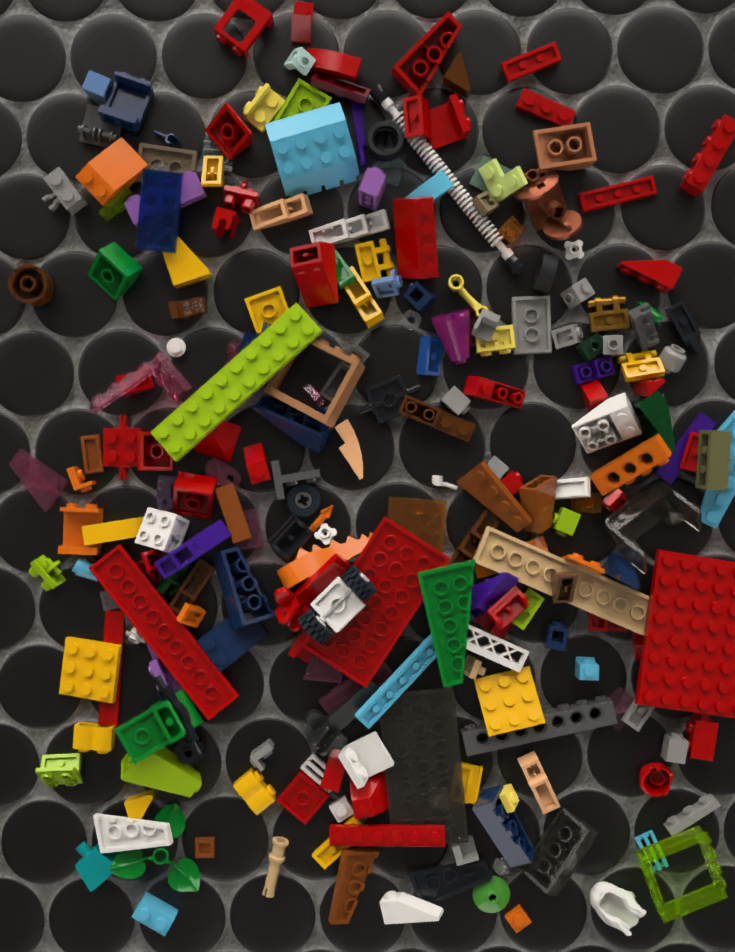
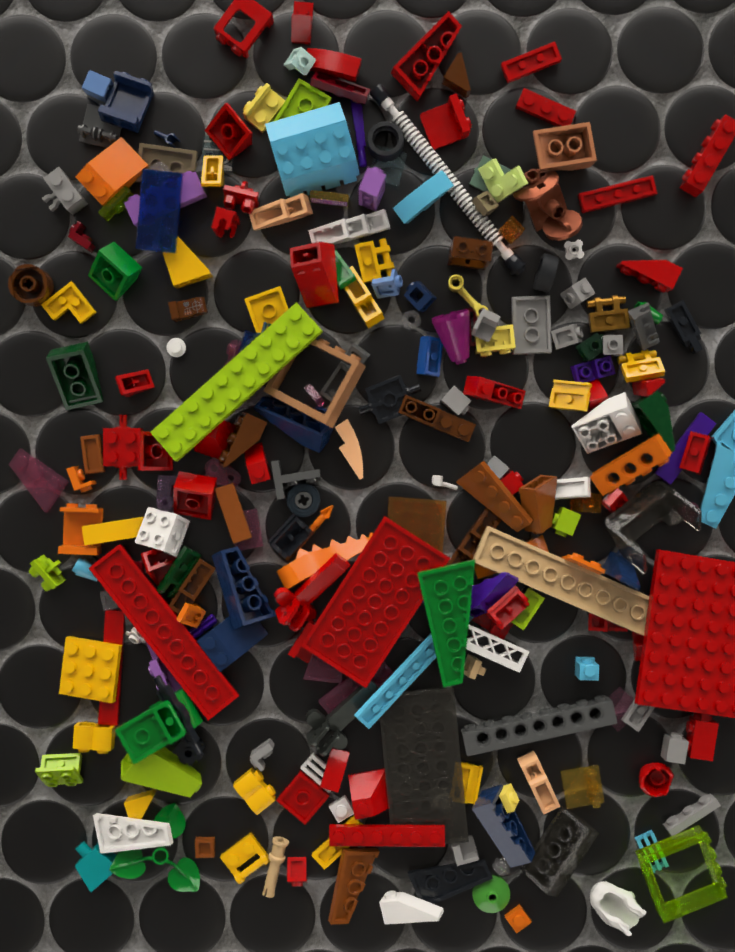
(69, 299): none -> yellow plate
(75, 375): none -> dark green slope
(76, 235): none -> dark red bracket
(155, 913): medium azure brick -> none
(164, 373): clear pink bracket -> none
(192, 549): dark purple slope -> none
(207, 623): none -> dark purple piece
(242, 852): none -> yellow plate
(246, 434): none -> reddish brown slope
(297, 871): none -> red bracket
(325, 539): white plate -> none
(329, 198): none -> clear yellow tile
(337, 605): plate -> none
(365, 758): white bracket -> none
(415, 237): red slope -> none
(417, 117): red panel -> none
(474, 250): none -> reddish brown window
(509, 701): yellow plate -> none
(558, 642): dark blue brick -> none
(563, 586): reddish brown slope -> none
(570, 395): none -> yellow plate
(582, 787): none -> clear yellow hinge
(672, 358): light grey head -> none
(713, 459): olive brick -> none

